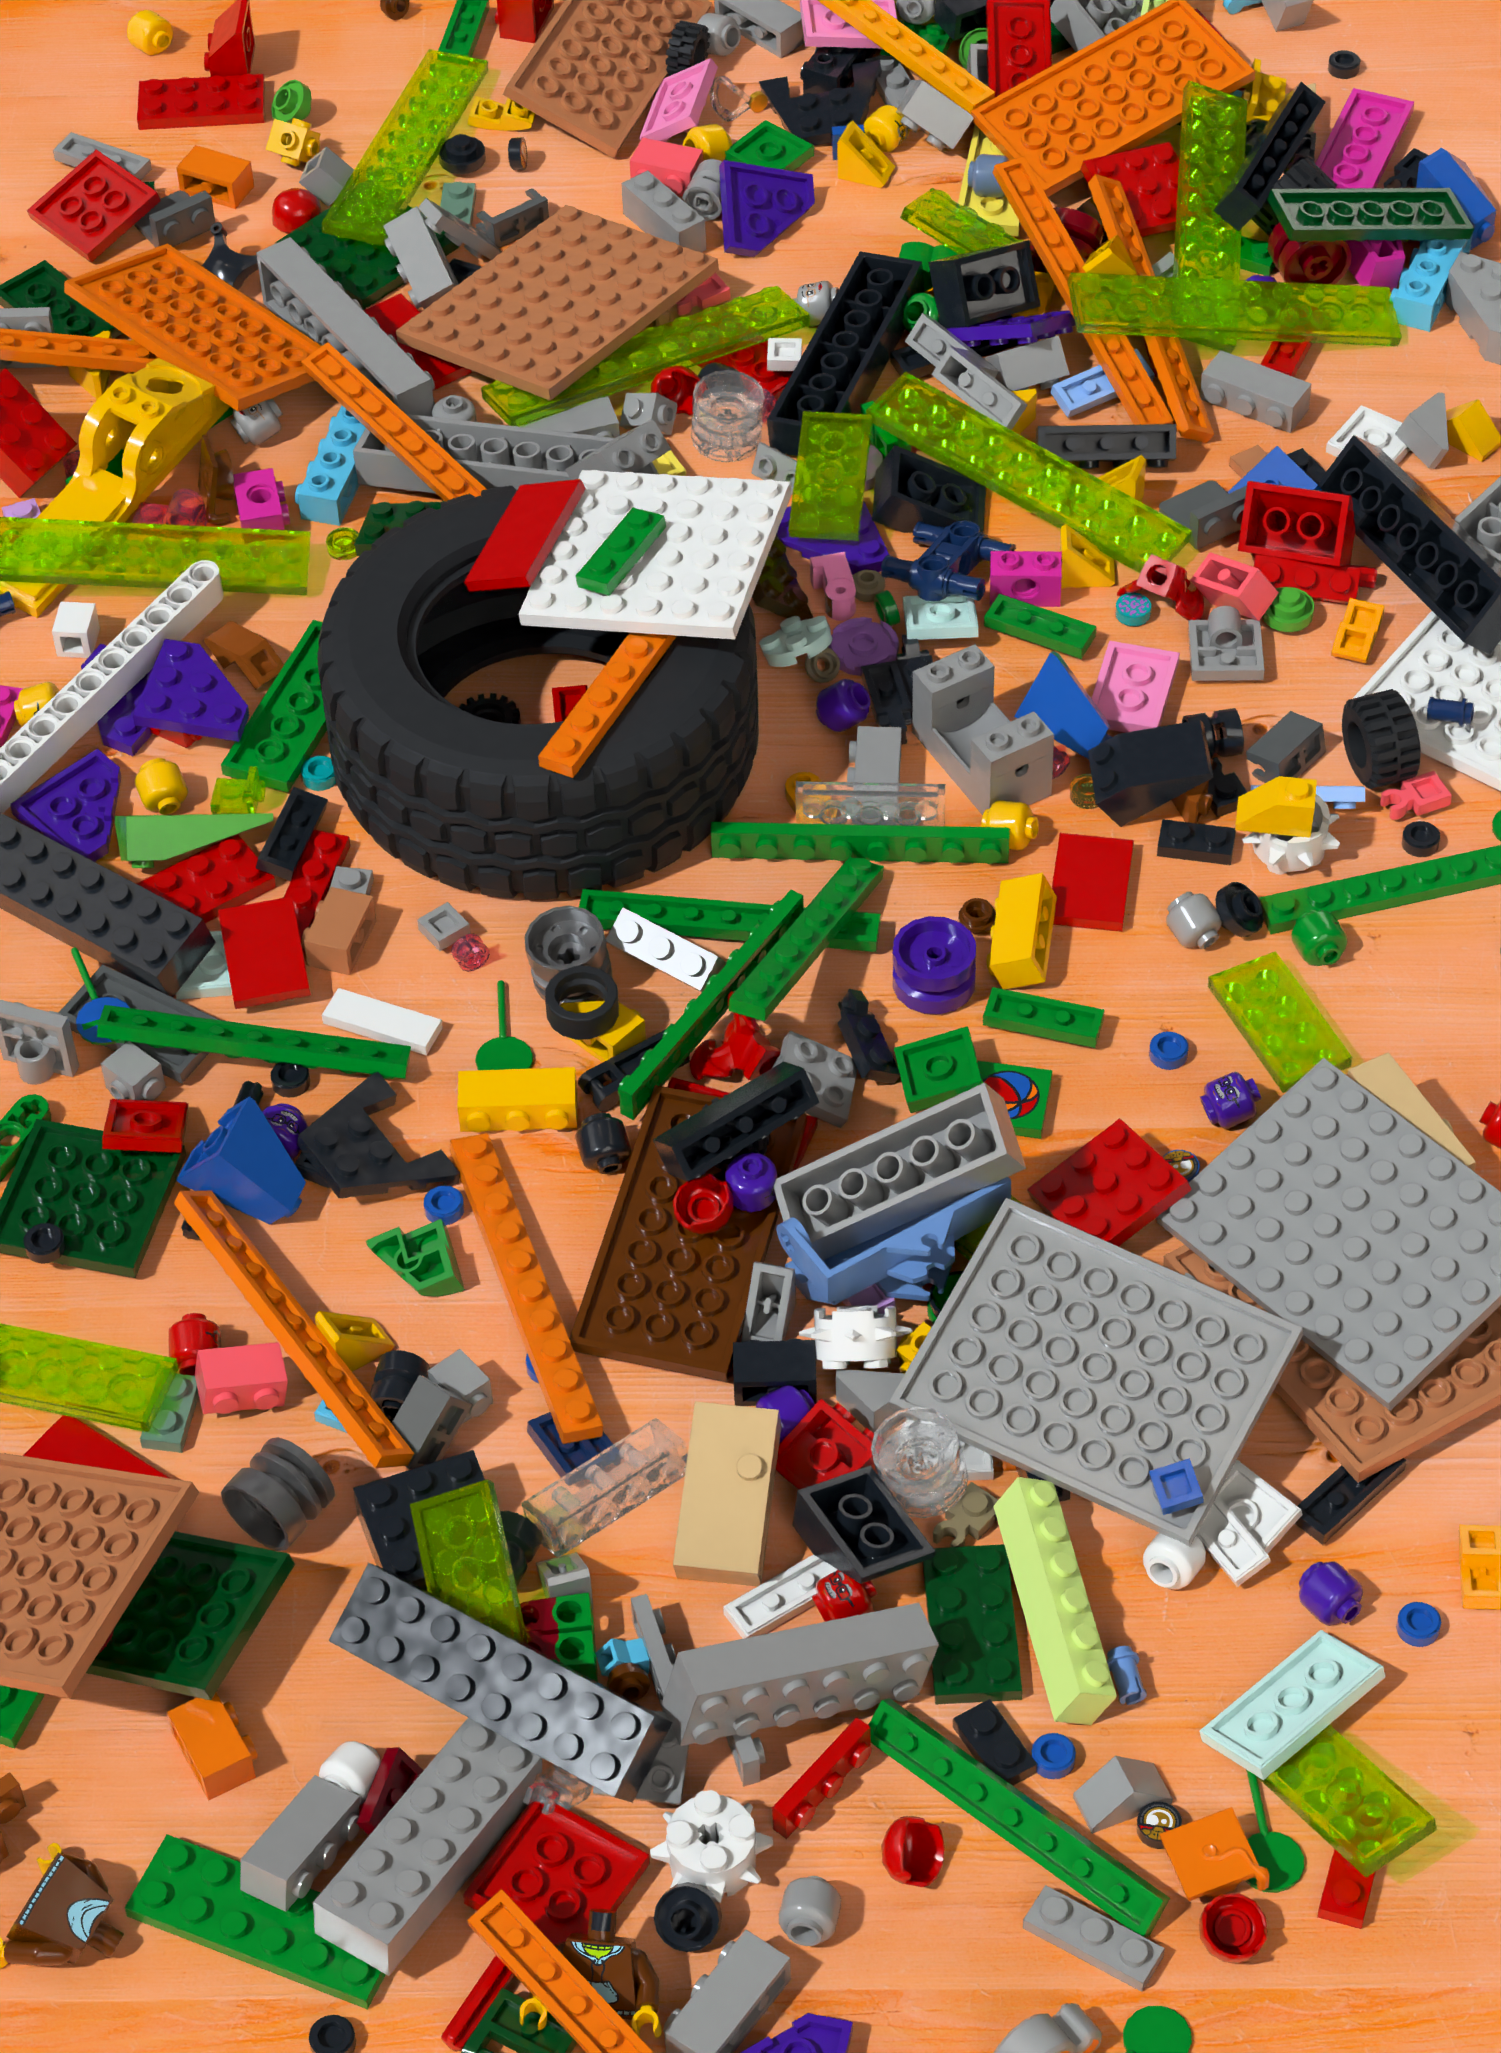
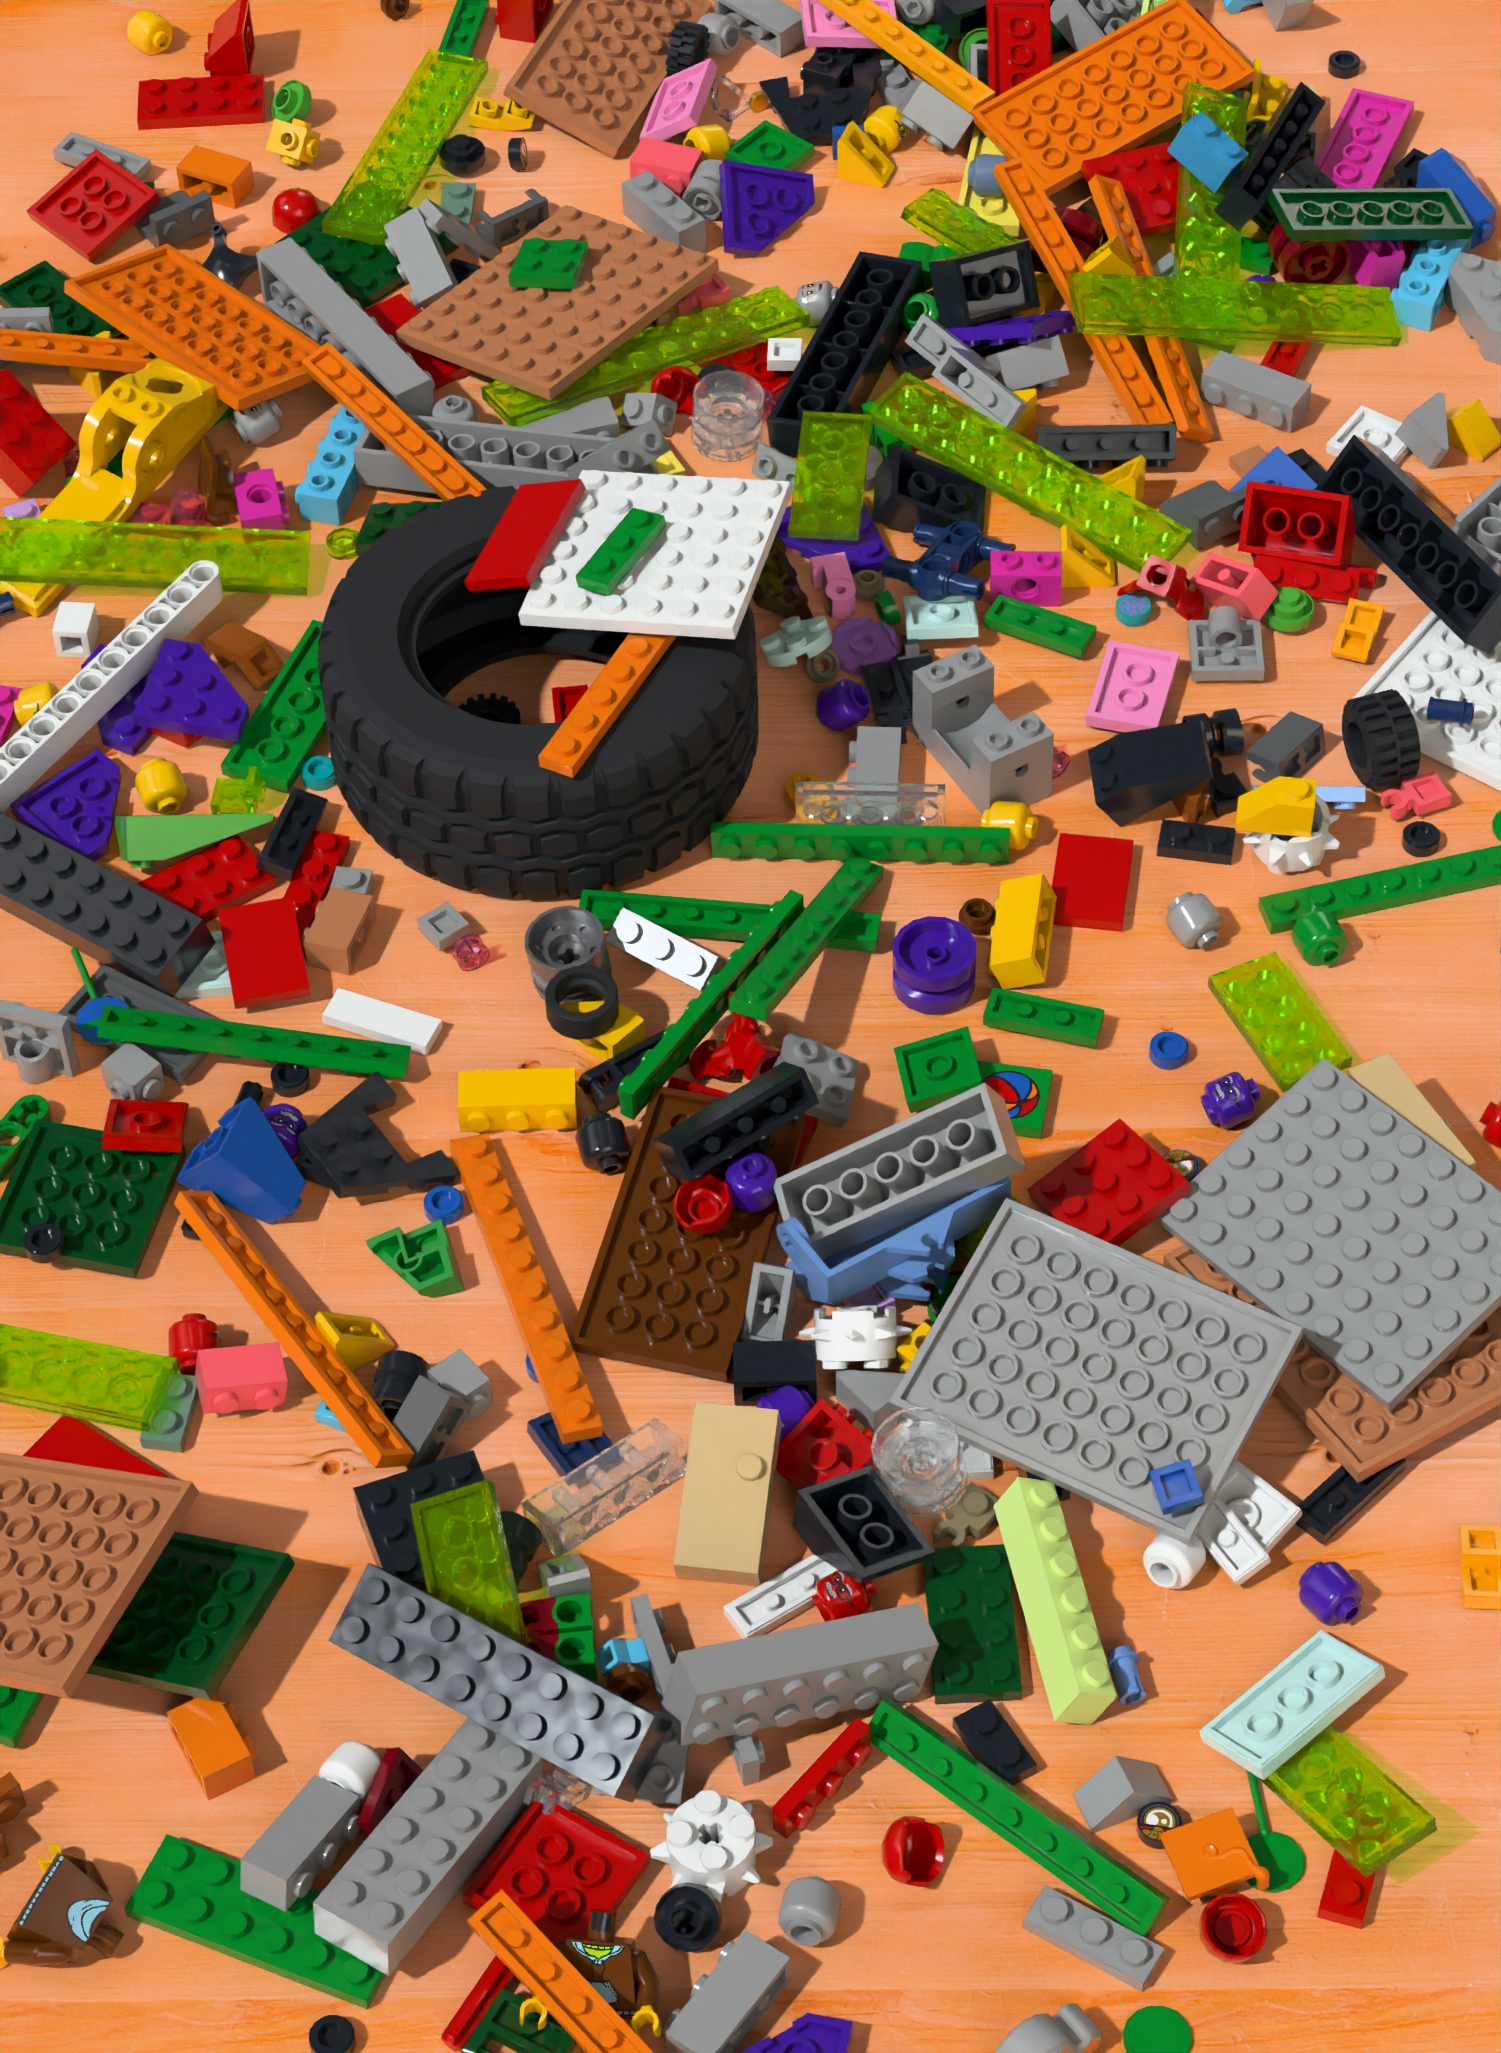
(278, 1493): flat silver wheel -> none
(325, 175): light grey brick -> none
(503, 1051): green piece -> none
(549, 263): none -> green plate
(866, 1039): black hinge -> none
(1053, 1755): blue tile -> none
(1065, 707): blue slope -> none
(1082, 792): clear yellow tile -> none
(1088, 389): light blue plate -> none
(1207, 152): none -> dark azure brick
(1239, 909): black plate -> none
(1418, 1624): blue tile -> none

